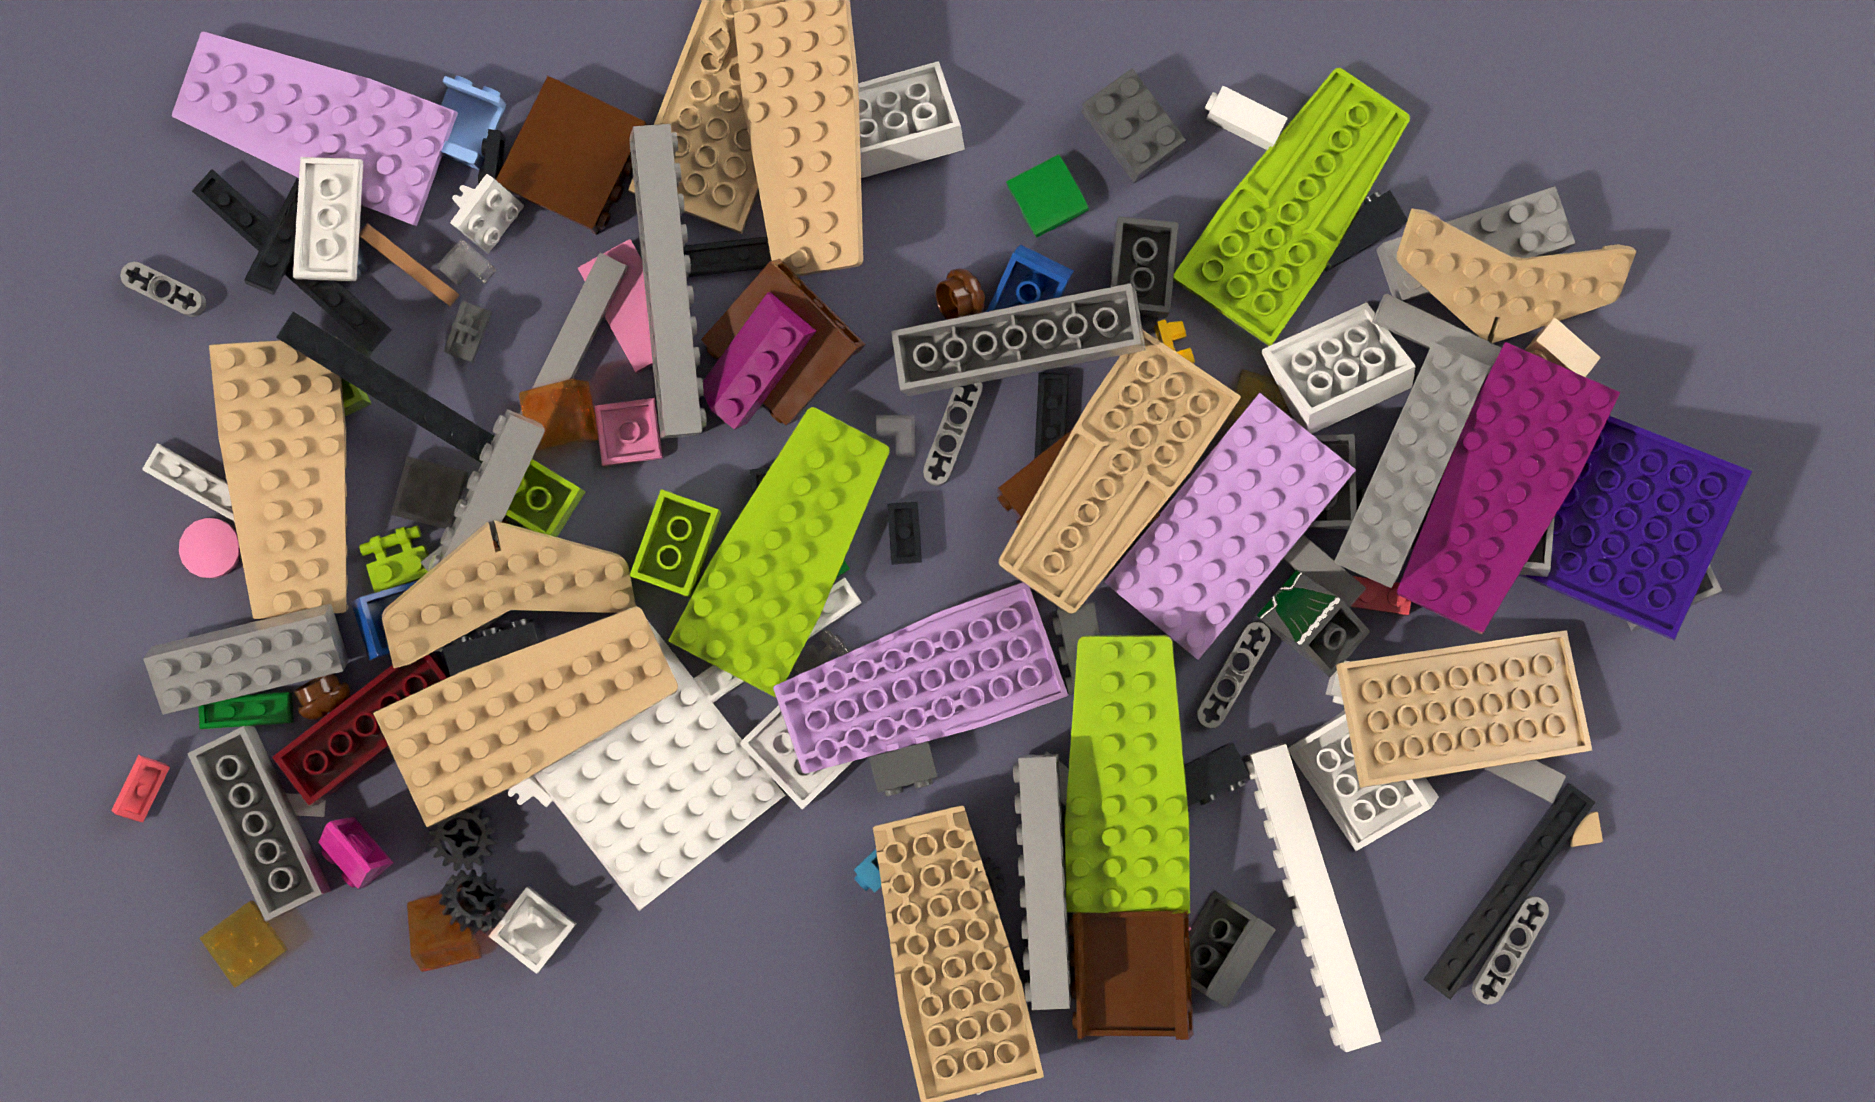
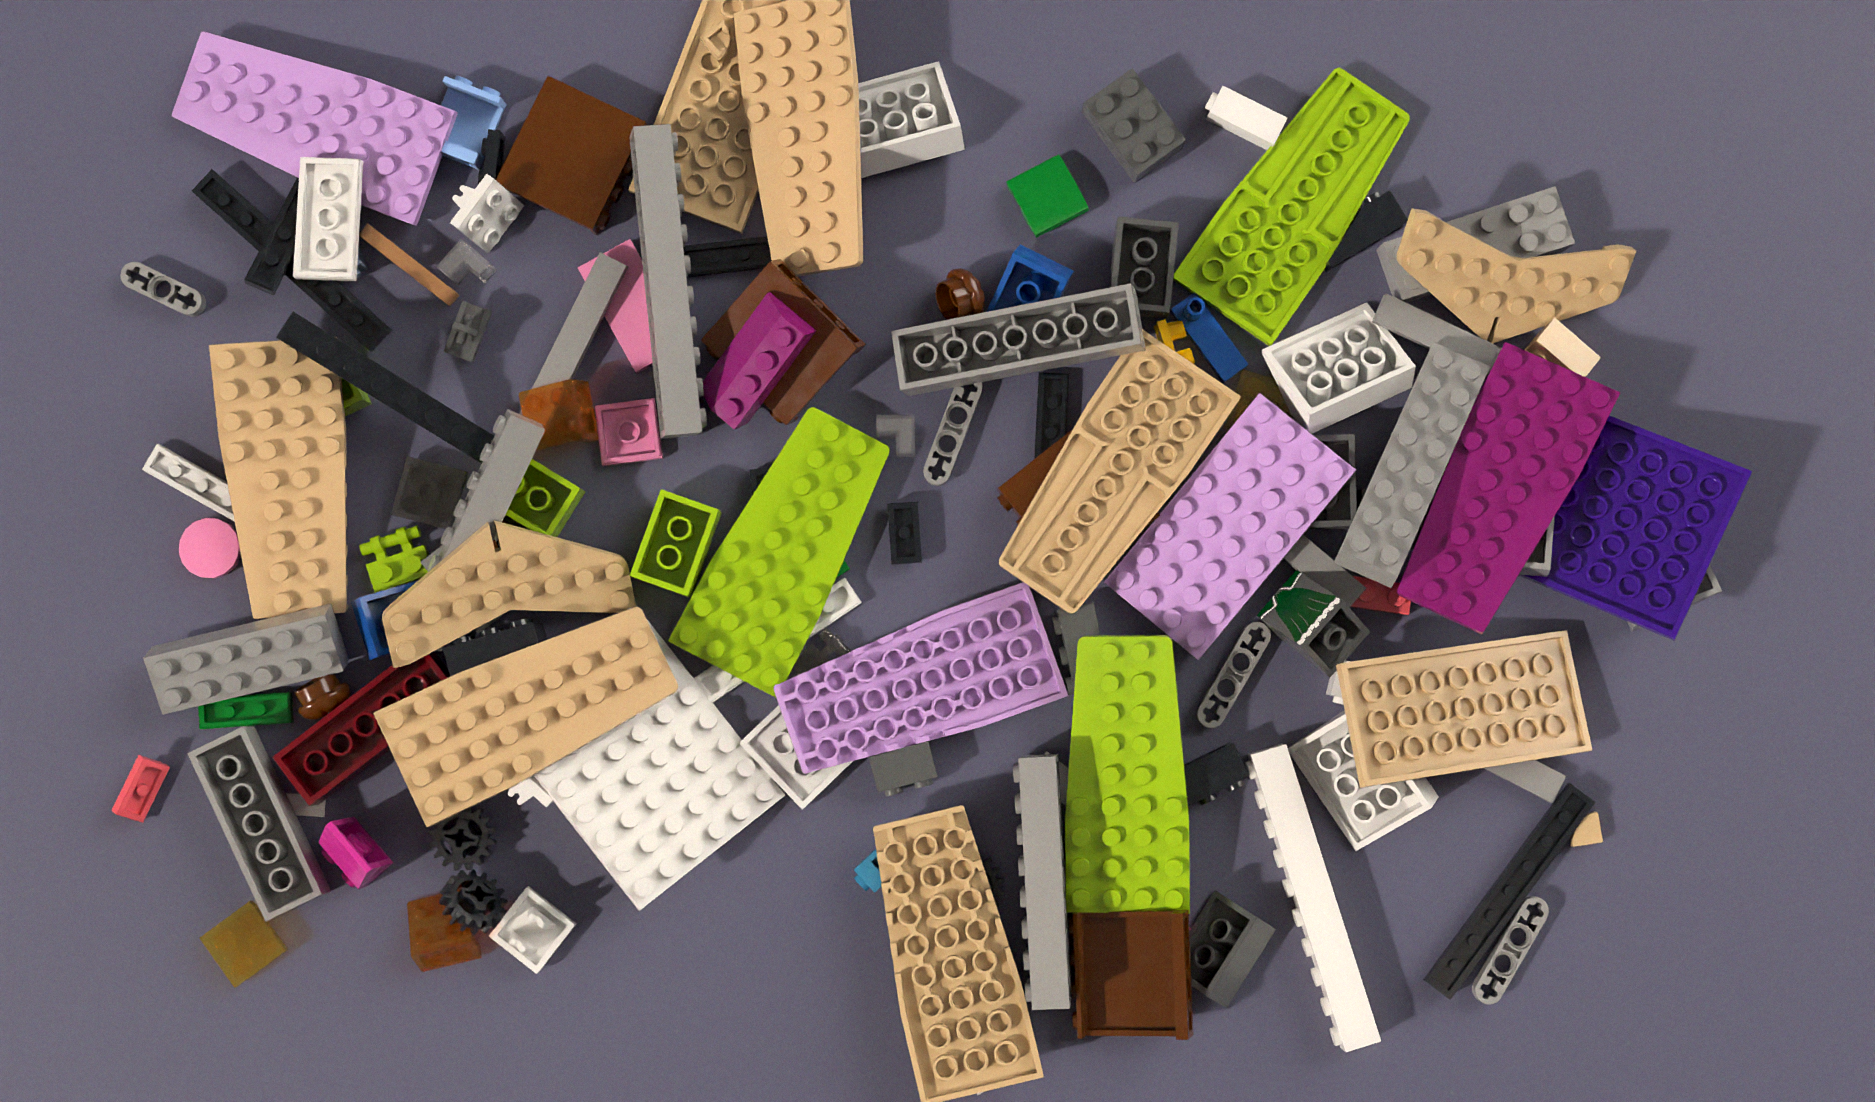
(1209, 337): none -> blue piece

